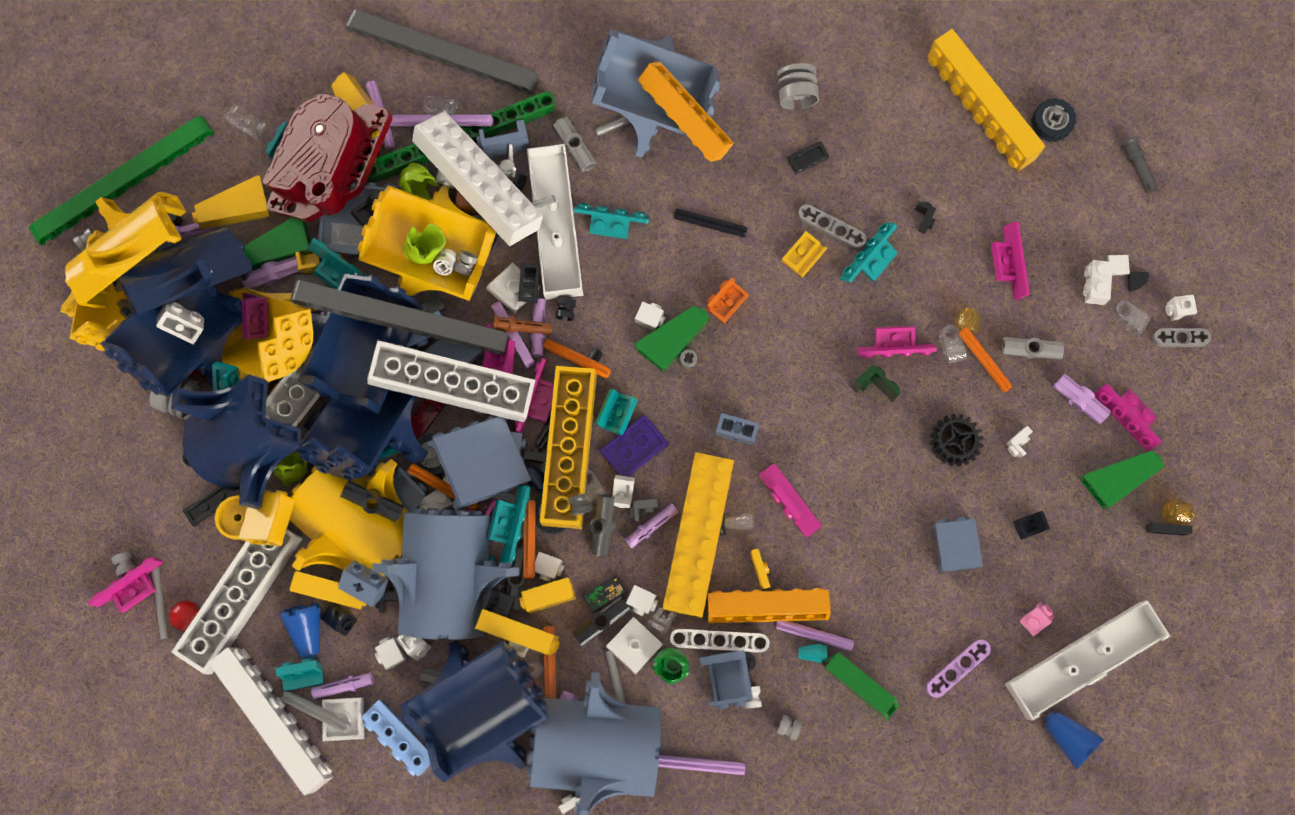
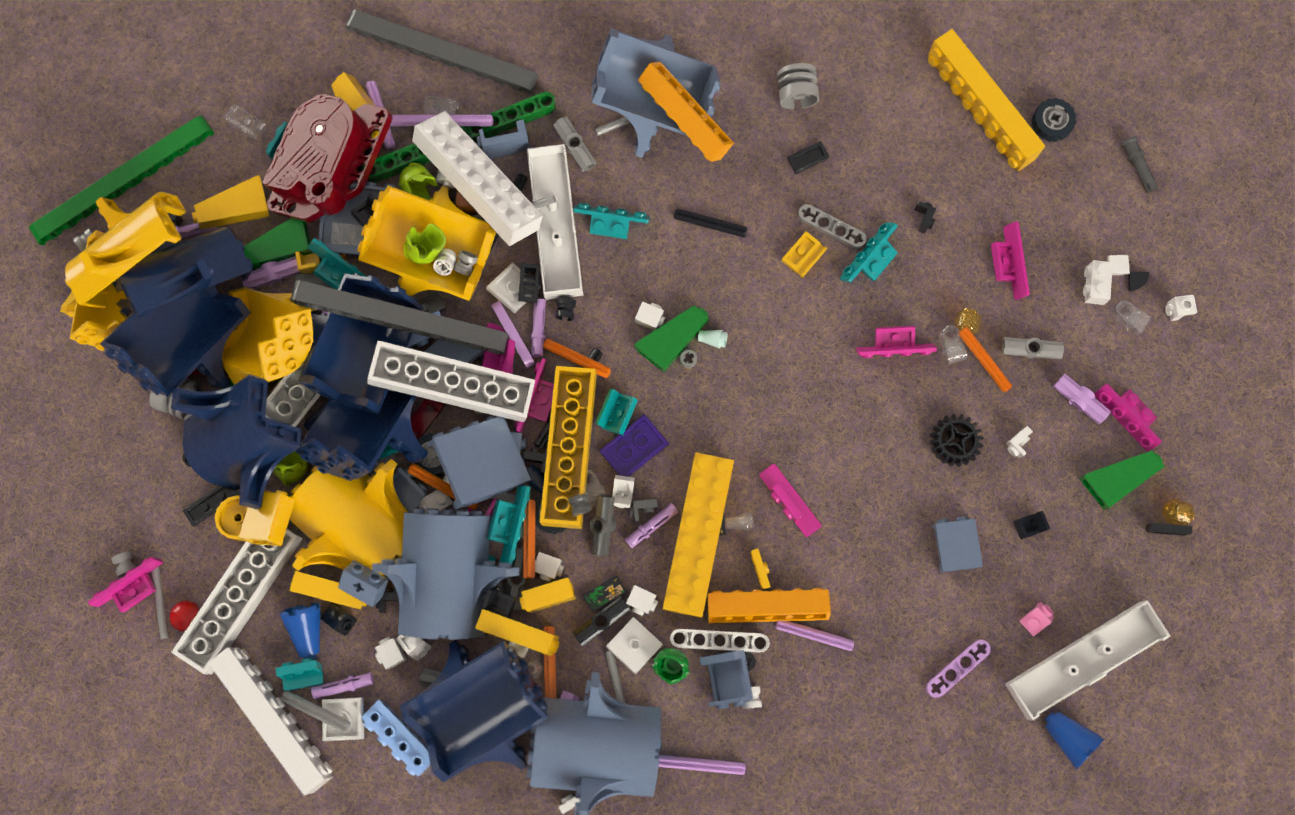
(180, 322): white brick -> none
(224, 375): teal bracket -> none
(254, 316): magenta bracket -> none
(359, 495): black piece -> none
(507, 166): white plant -> none
(512, 324): dark orange pin -> none
(660, 623): clear hinge -> none
(713, 337): none -> light aqua cone
(726, 301): orange bracket -> none
(737, 429): sand blue brick -> none
(789, 727): light grey wheel -> none
(815, 653): teal cone -> none
(862, 686): green slope -> none
(877, 376): dark green bracket -> none
(1166, 332): light grey beam -> none

